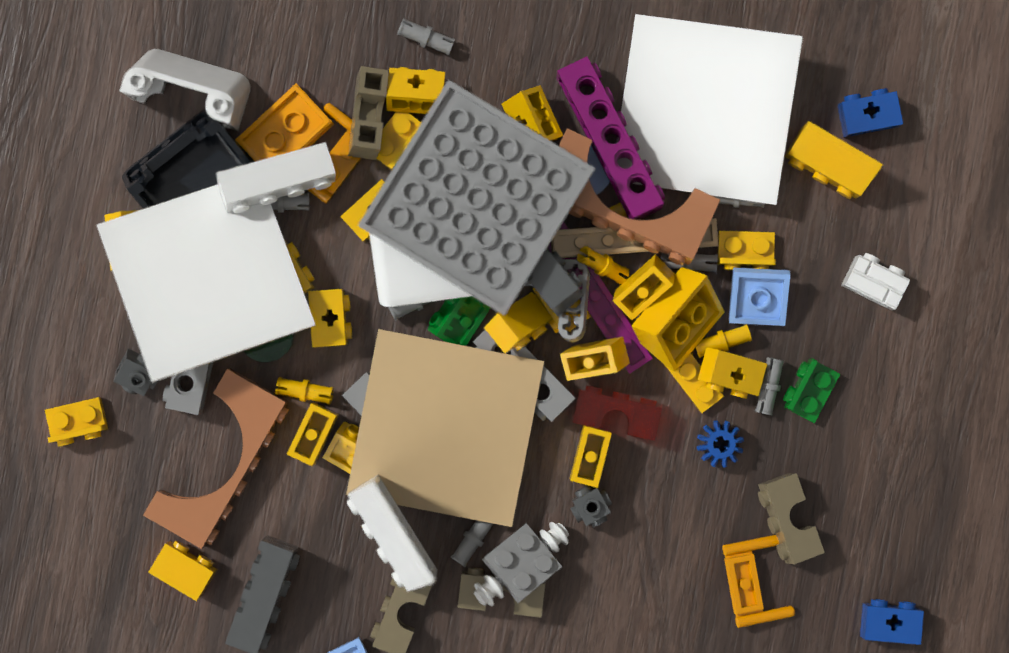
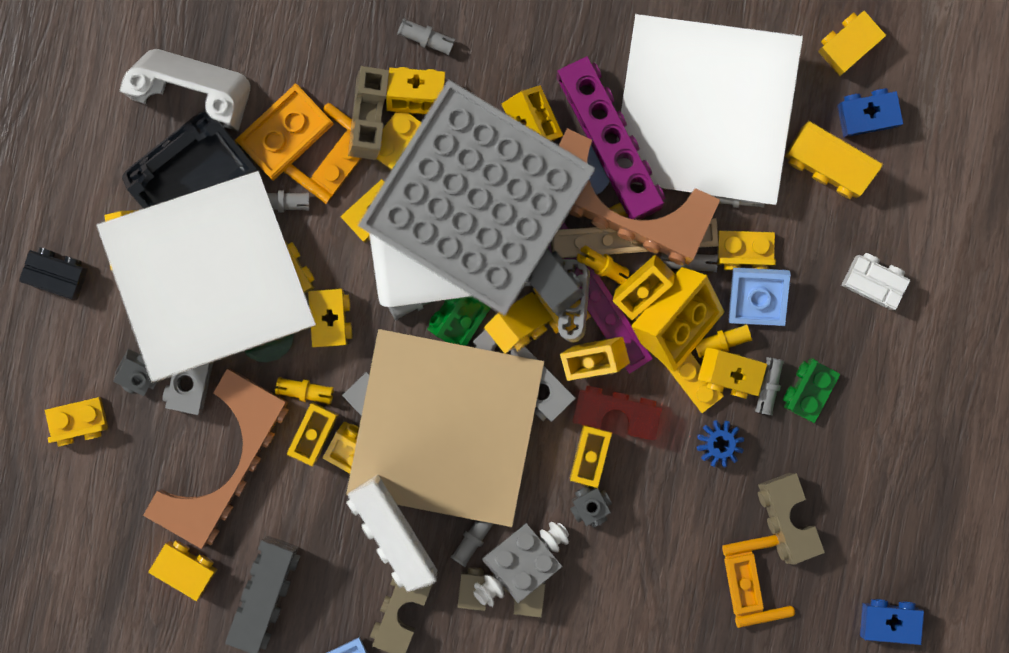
(53, 274): none -> black brick
(276, 177): white brick -> none
(851, 43): none -> yellow brick

